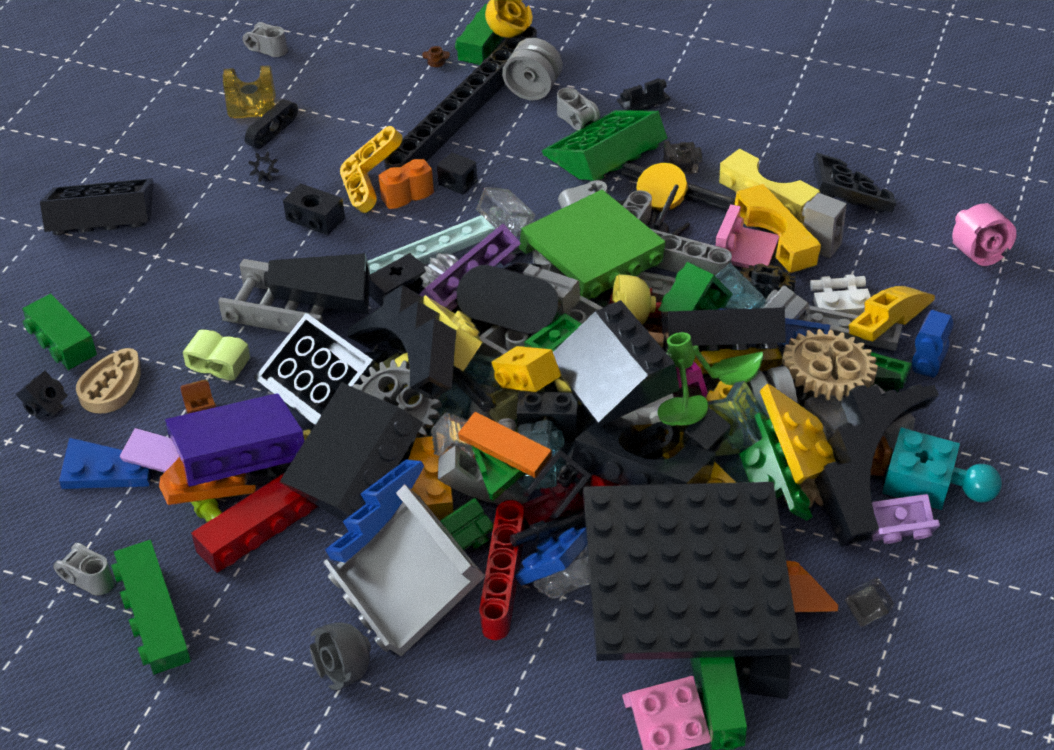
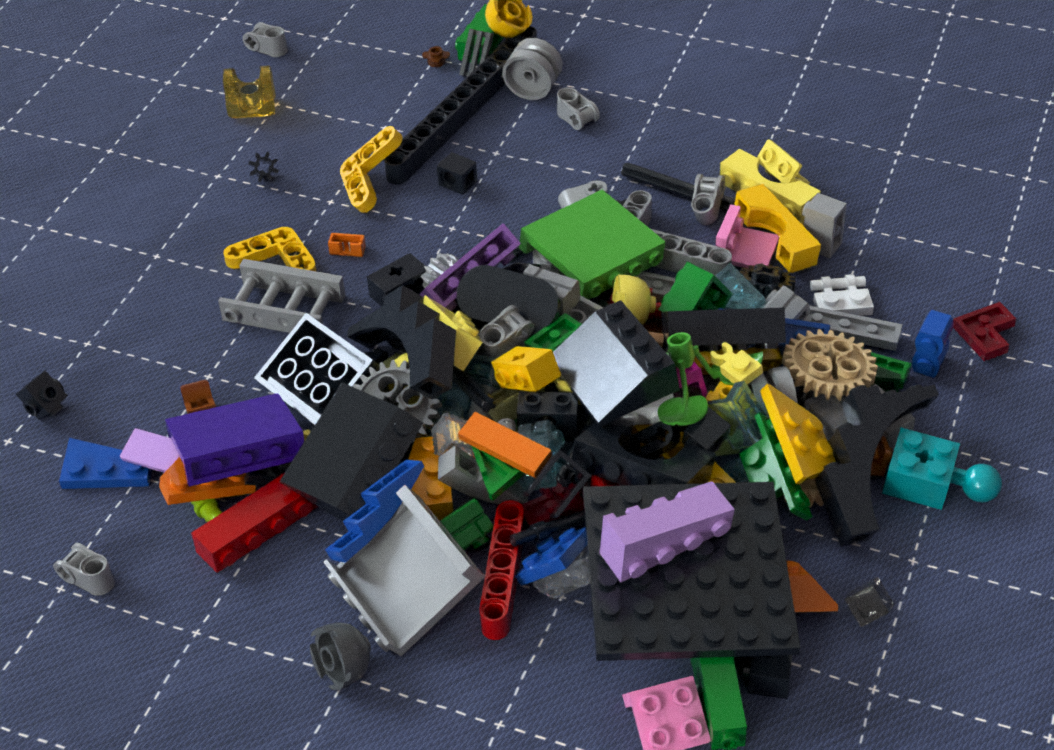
(58, 332): green brick -> none
(97, 206): black slope -> none
(121, 372): tan piece -> none
(151, 606): green wedge -> none
(216, 354): yellowish green brick -> none
(260, 131): black beam -> none
(284, 242): none -> yellow beam
(314, 209): black brick -> none
(322, 281): black slope -> none
(346, 244): none -> orange piece
(406, 183): orange brick -> none
(443, 242): light aqua tile -> none
(469, 47): none -> dark grey tile
(504, 207): clear brick -> none
(508, 328): none -> light grey piece
(607, 143): green slope -> none
(637, 98): black hinge -> none
(659, 182): yellow tile -> none
(661, 226): black plant -> none
(663, 530): none -> lavender wedge
(683, 156): clear smoke brick -> none
(707, 193): none -> light grey piece
(736, 366): none -> light yellow plate
(780, 163): none -> light yellow bracket
(838, 180): black plate -> none
(889, 307): yellow slope -> none
(904, 518): lavender bracket -> none
(982, 328): none -> dark red plate
(983, 234): bright pink brick -> none

